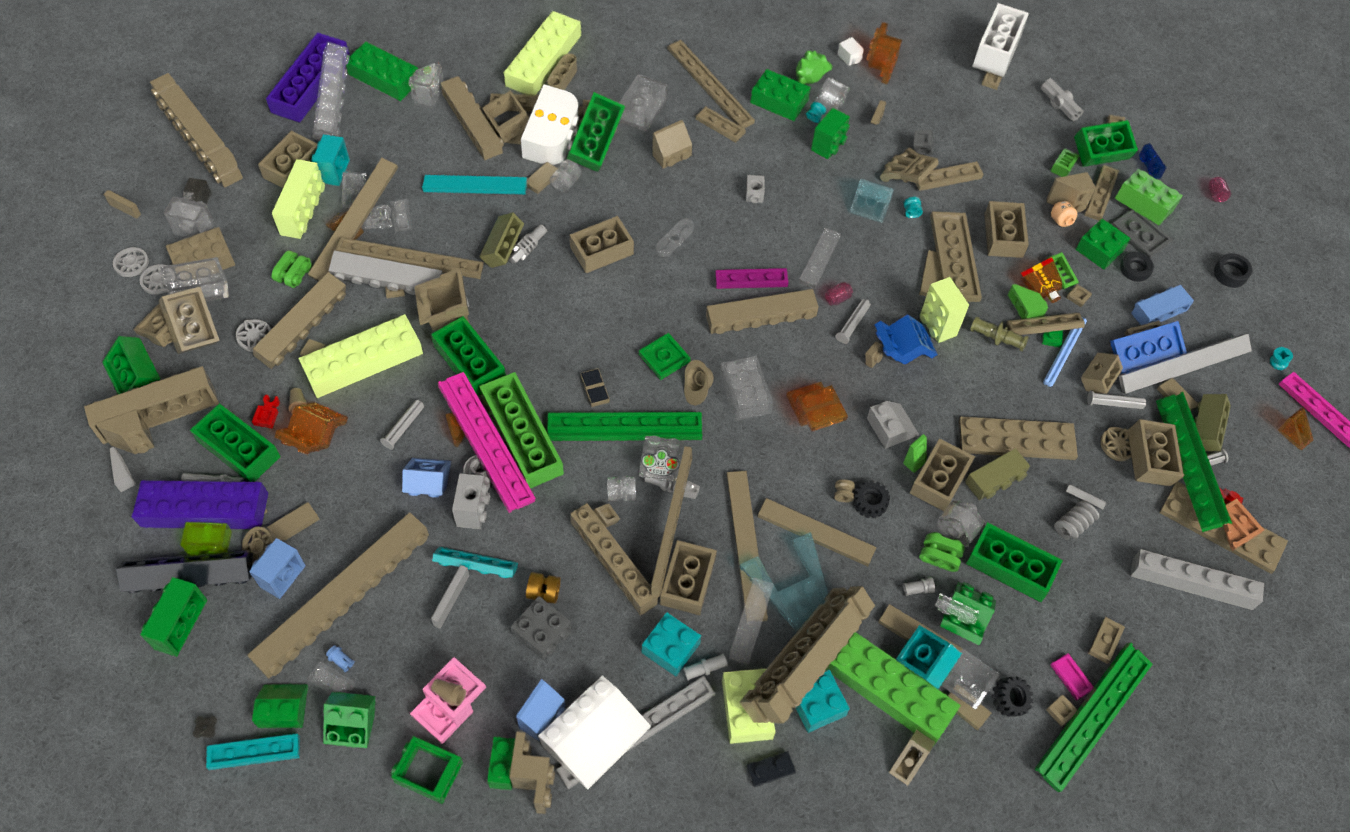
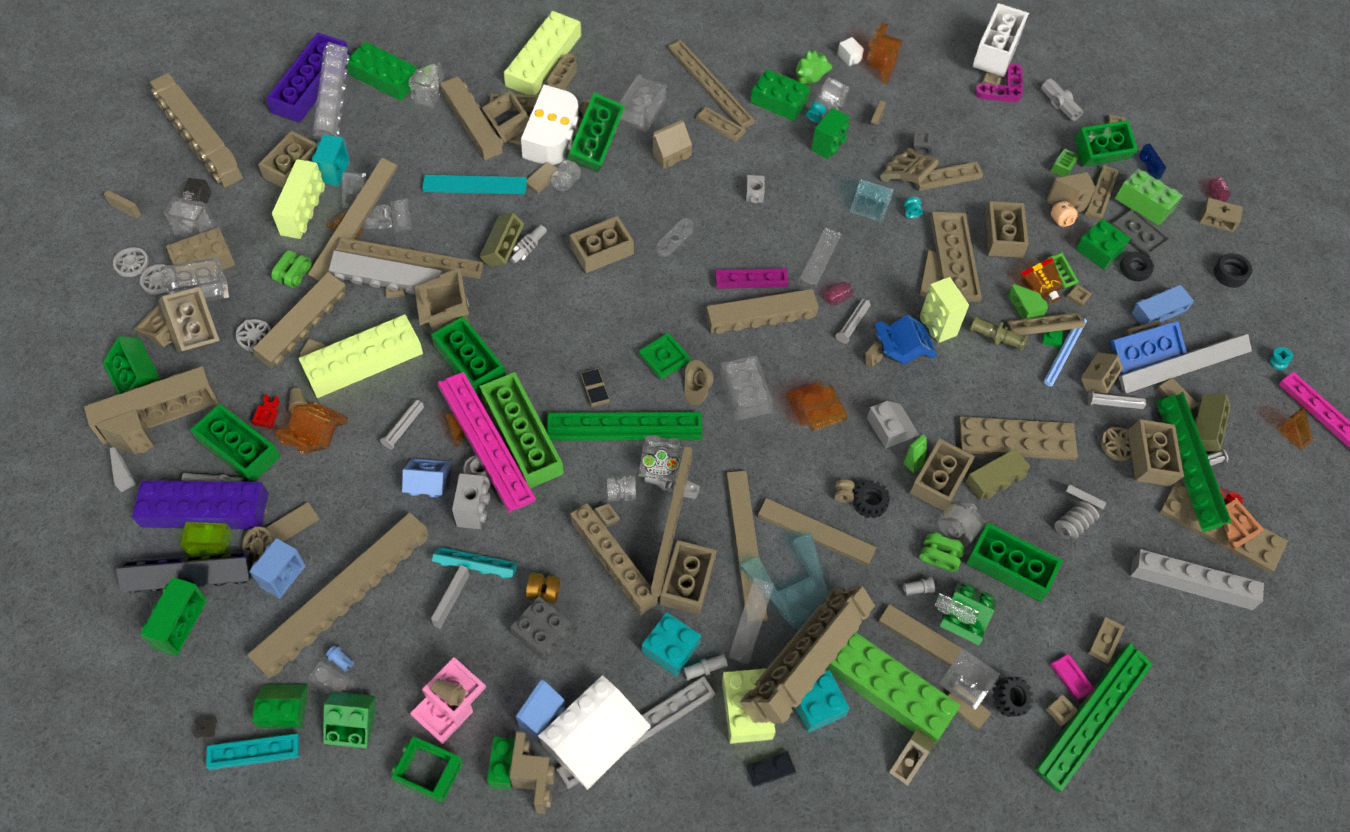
(929, 656): teal brick -> none
(1010, 88): none -> magenta beam
(1221, 214): none -> dark tan brick

